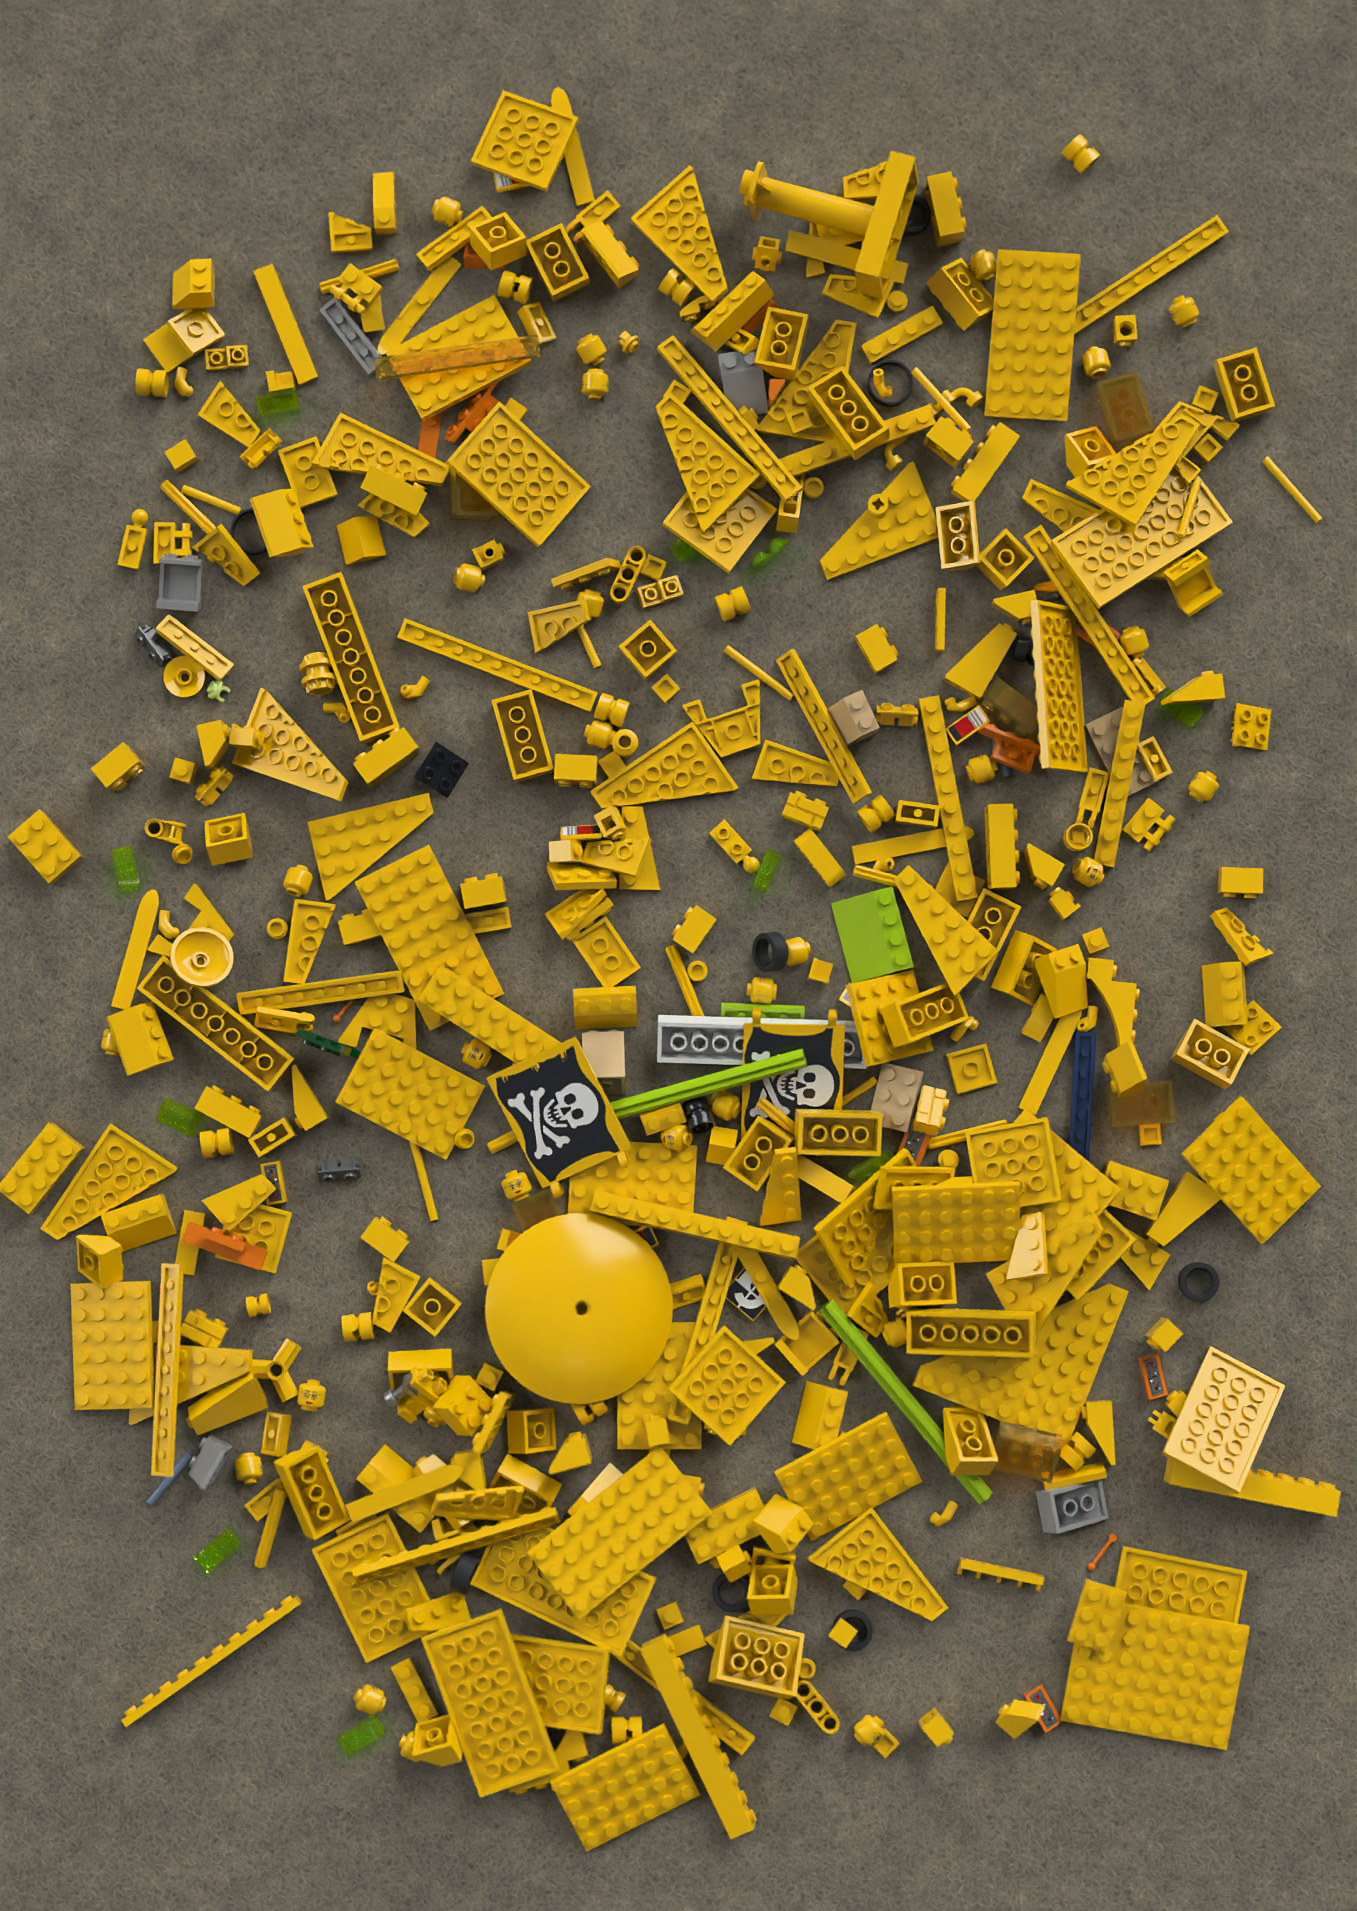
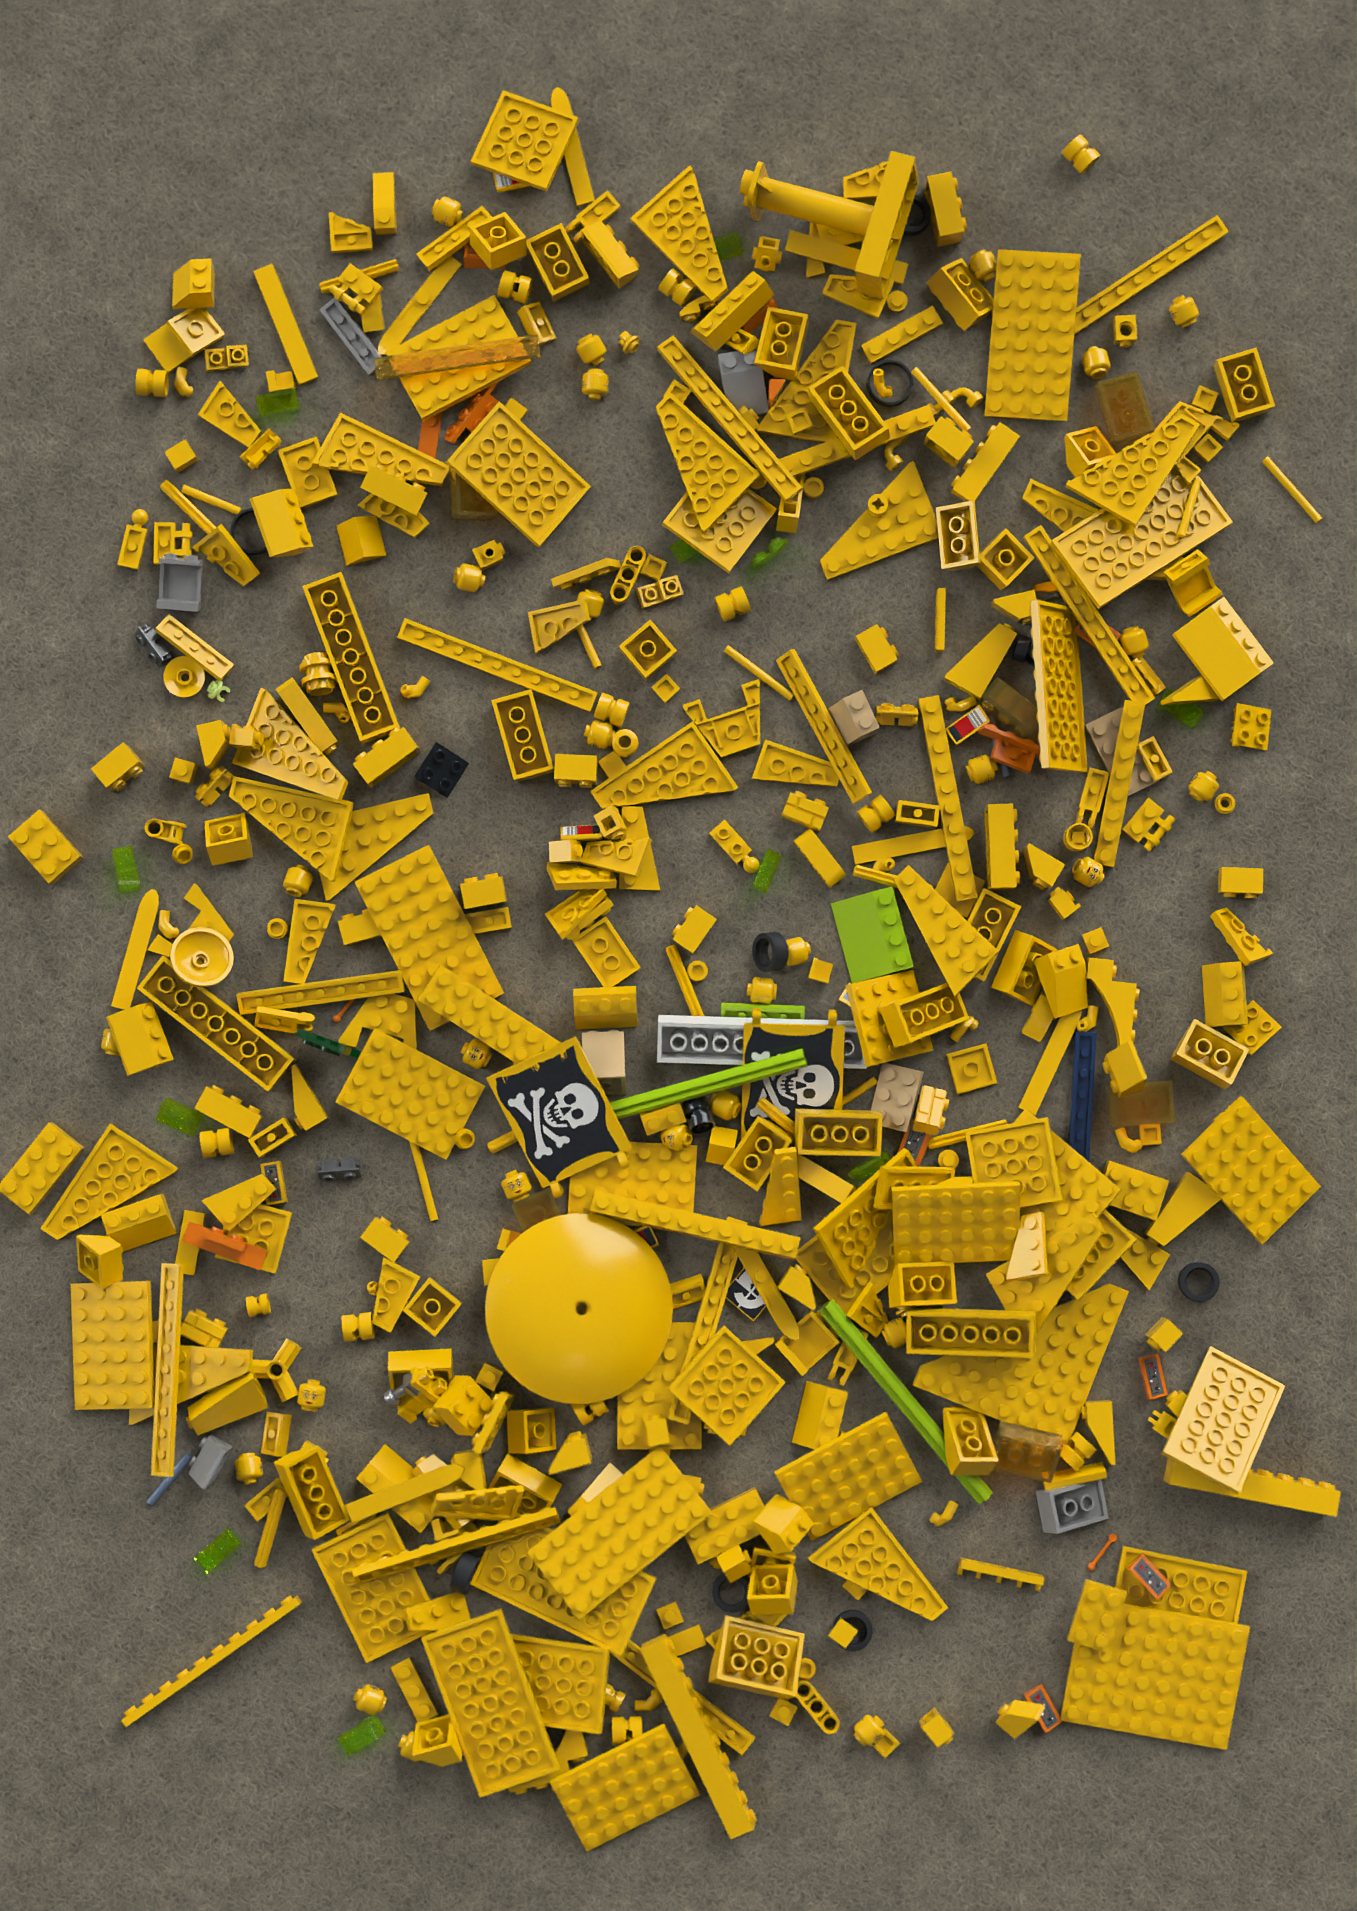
(302, 820): none -> yellow wing
(307, 716): none -> yellow slope
(649, 1704): none -> yellow arm
(728, 245): none -> clear neon green slope
(1127, 1143): none -> yellow arm
(1149, 1576): none -> slope
(1222, 648): none -> yellow slope
(1231, 803): none -> yellow plate

